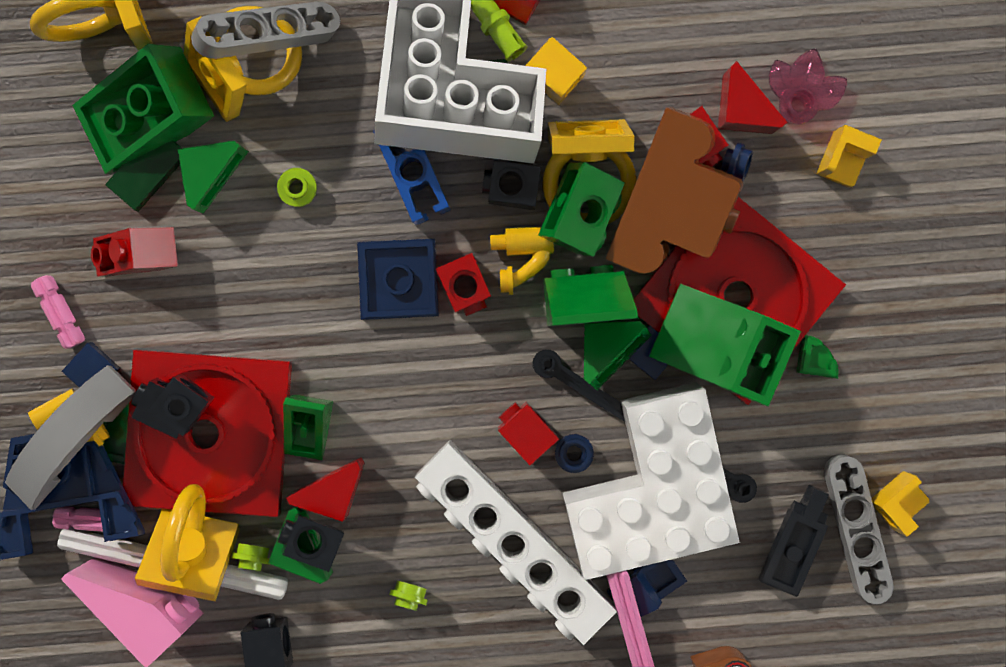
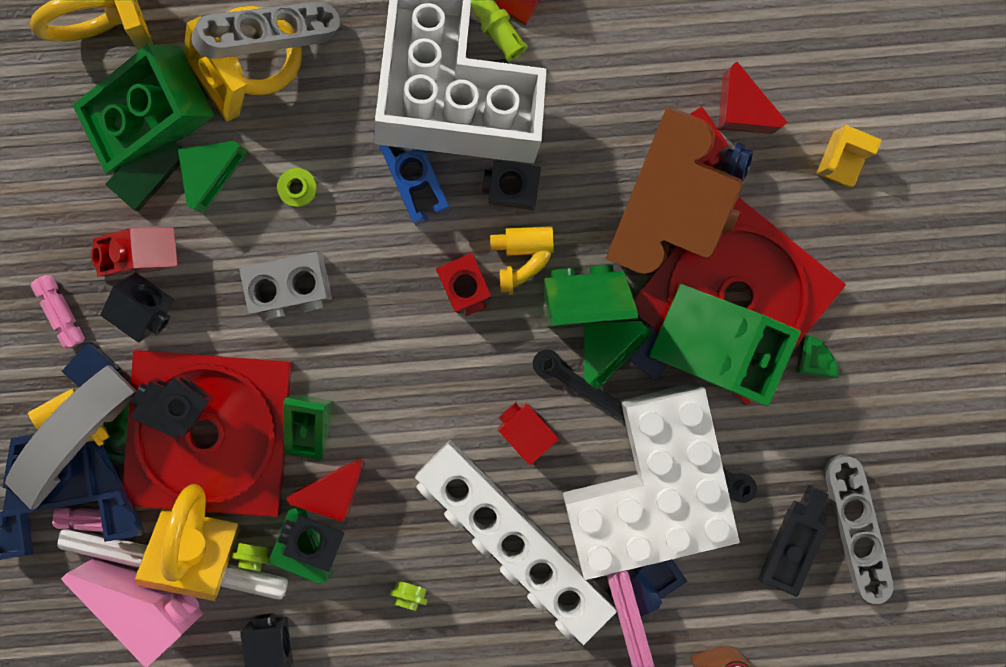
(137, 307): none -> black brick
(285, 276): none -> light grey brick
(398, 279): dark blue tile -> none
(561, 67): yellow panel -> none
(564, 222): green brick -> none
(582, 462): dark blue plate -> none
(590, 143): yellow tile -> none
(807, 83): clear pink plate -> none
(900, 502): yellow panel -> none

